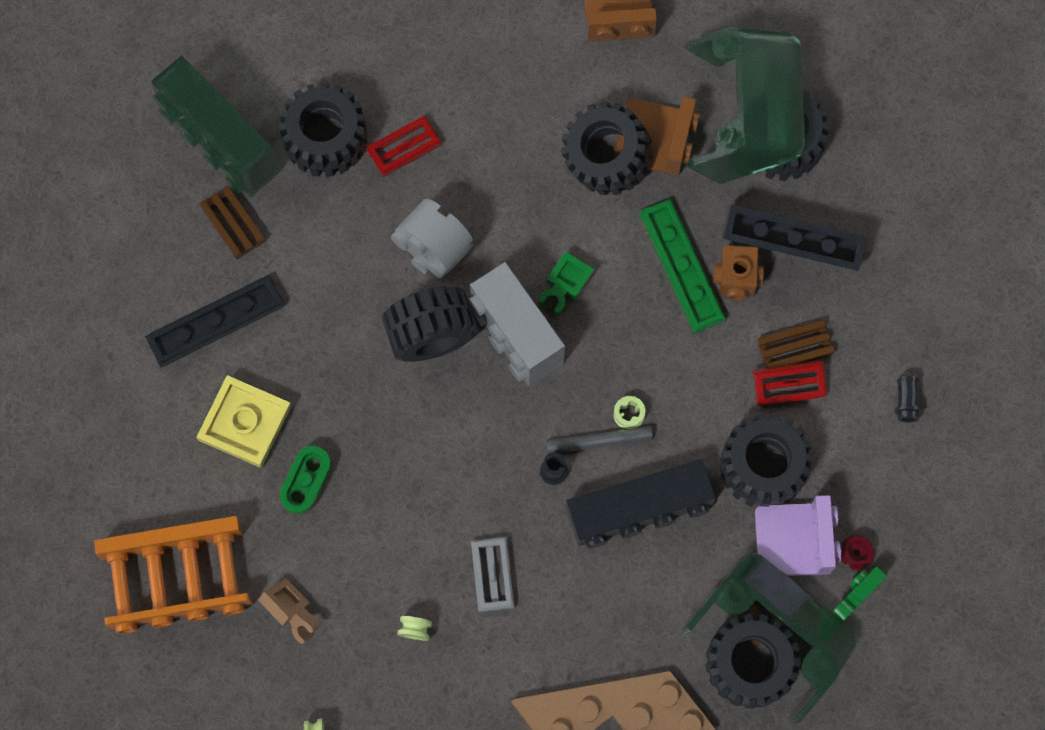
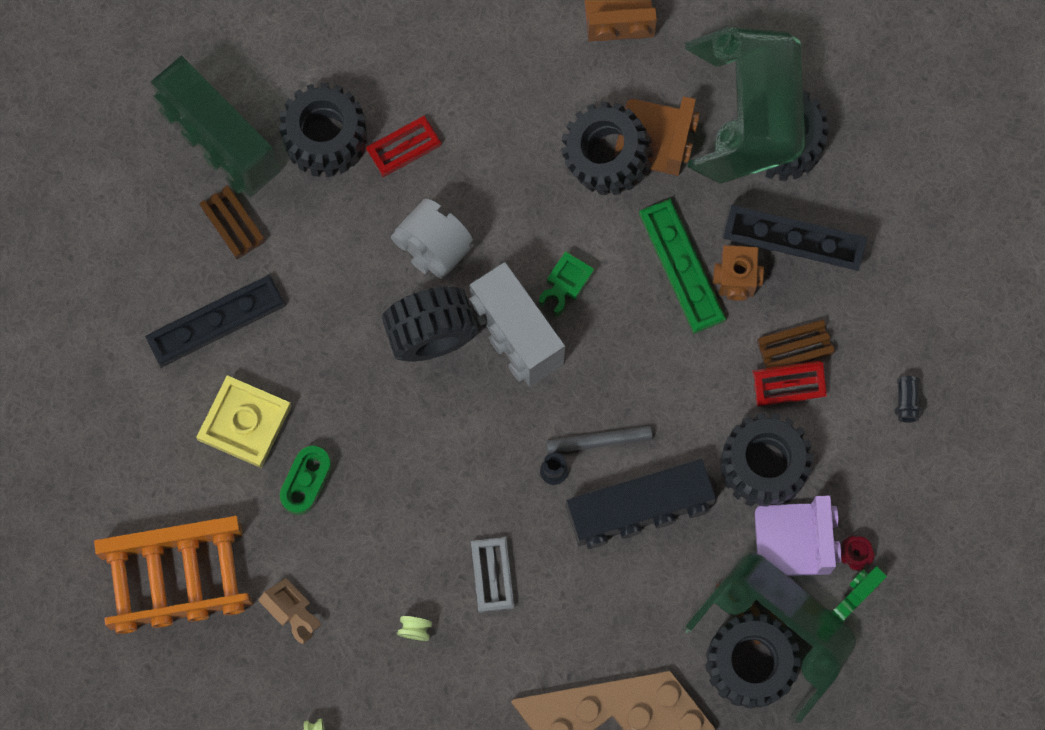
(623, 404): yellowish green bush -> none

